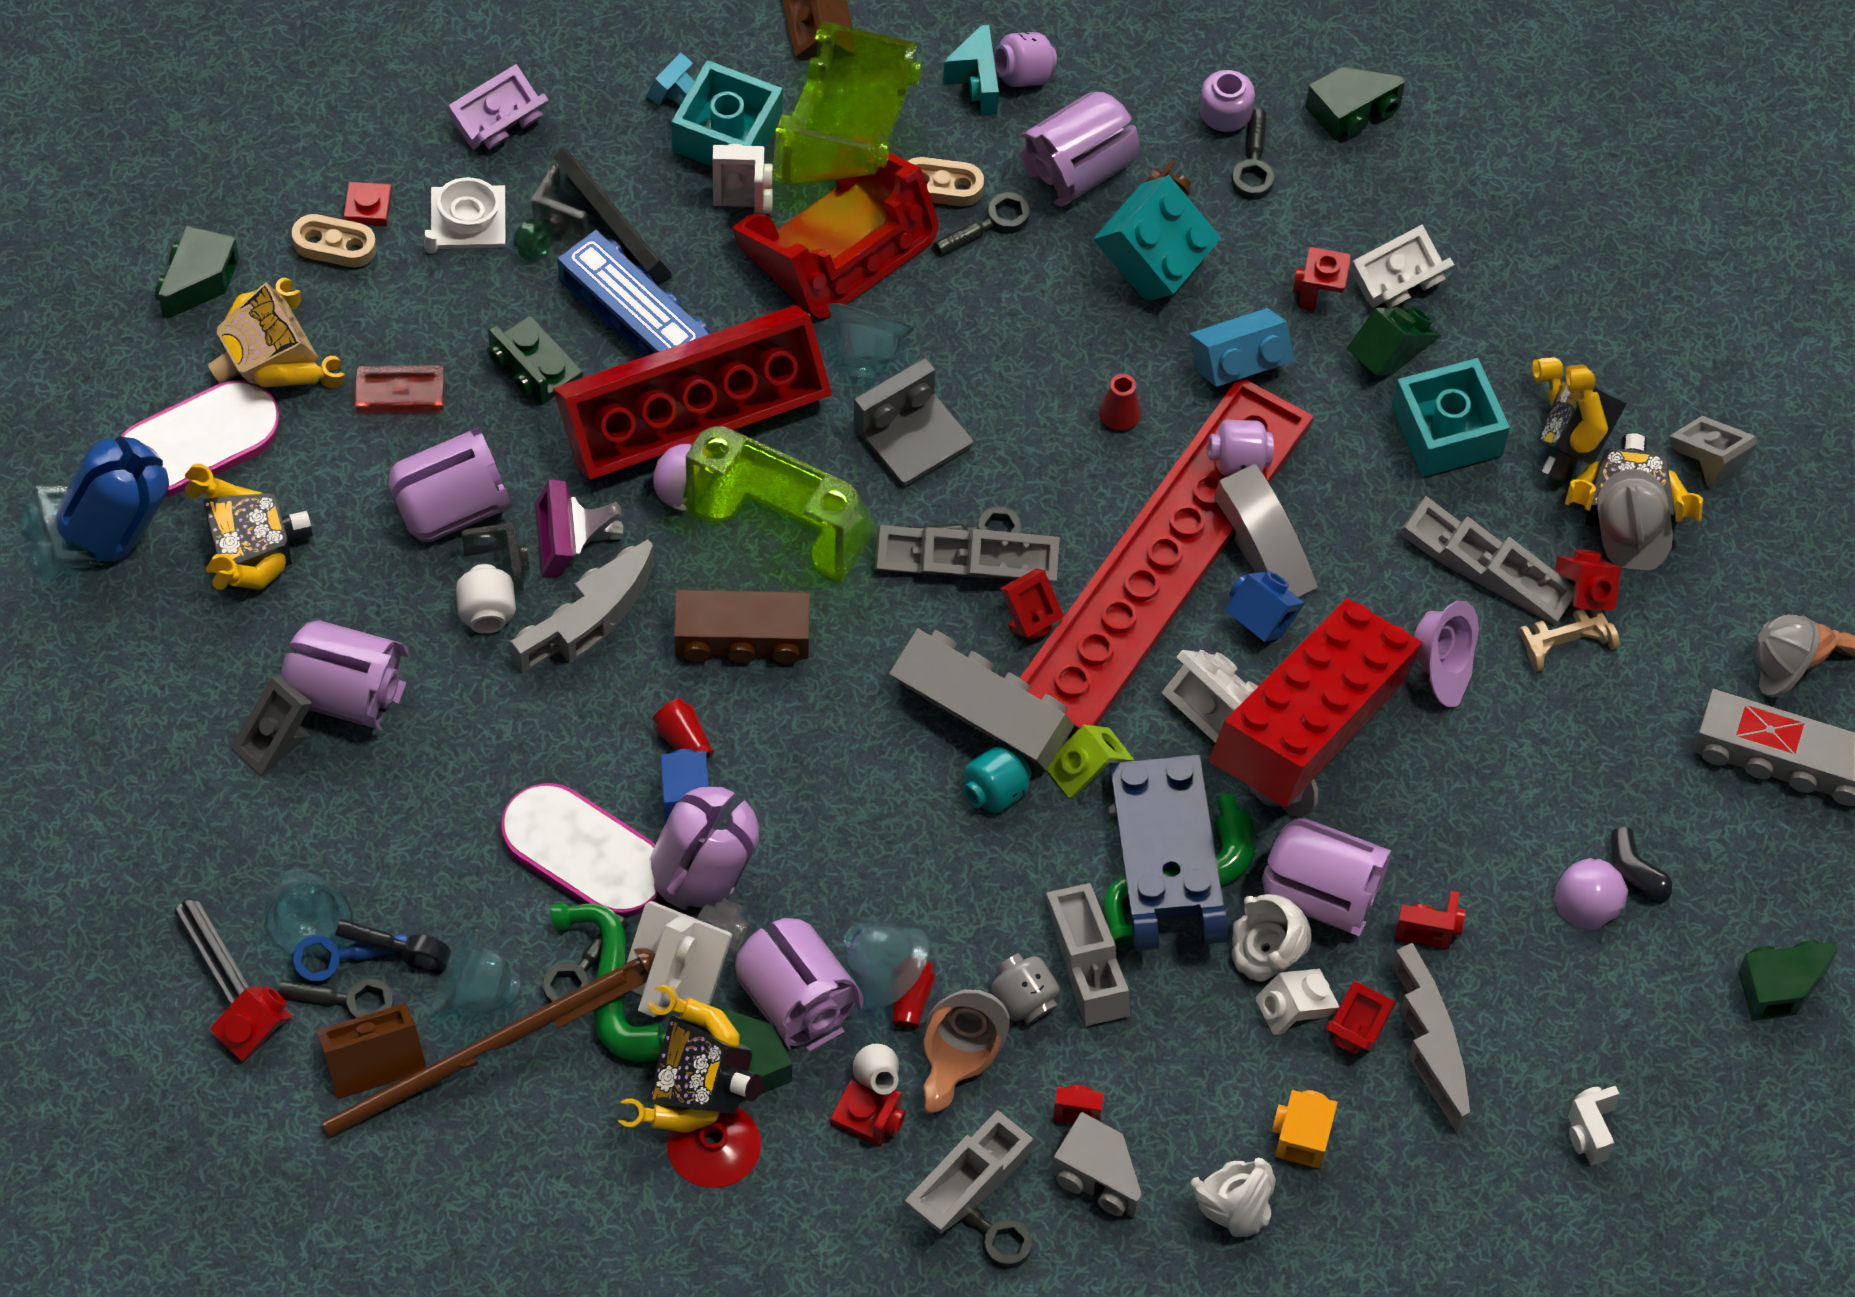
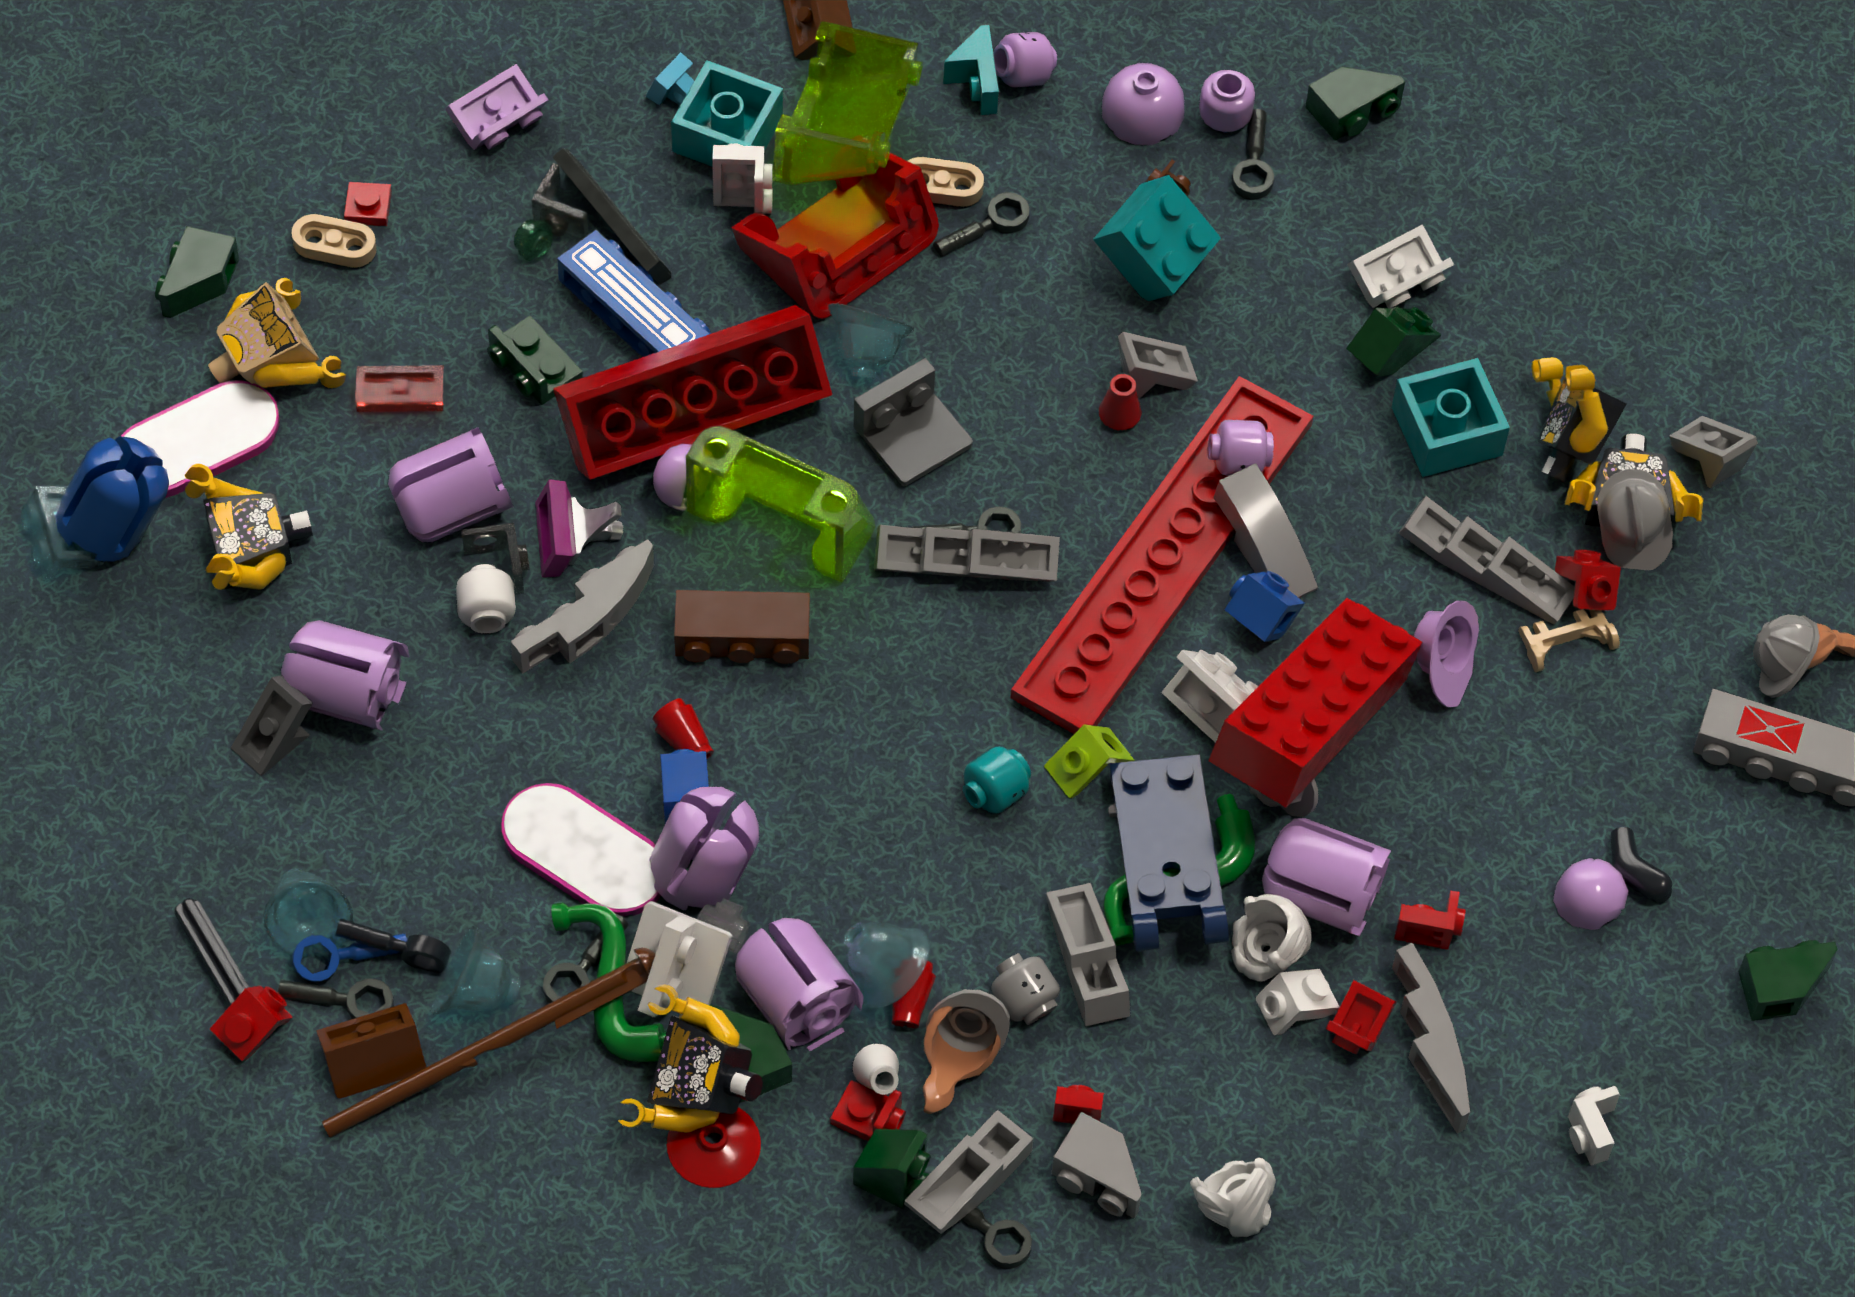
(466, 216): white hat -> none
(892, 1164): none -> dark green slope
(983, 698): light grey brick -> none
(1032, 604): red bracket -> none
(1080, 145): lavender cylinder -> none
(1143, 104): none -> lavender cylinder
(1155, 362): none -> light grey slope
(1242, 347): dark azure brick -> none
(1304, 1127): light orange brick -> none
(1323, 271): red bracket -> none

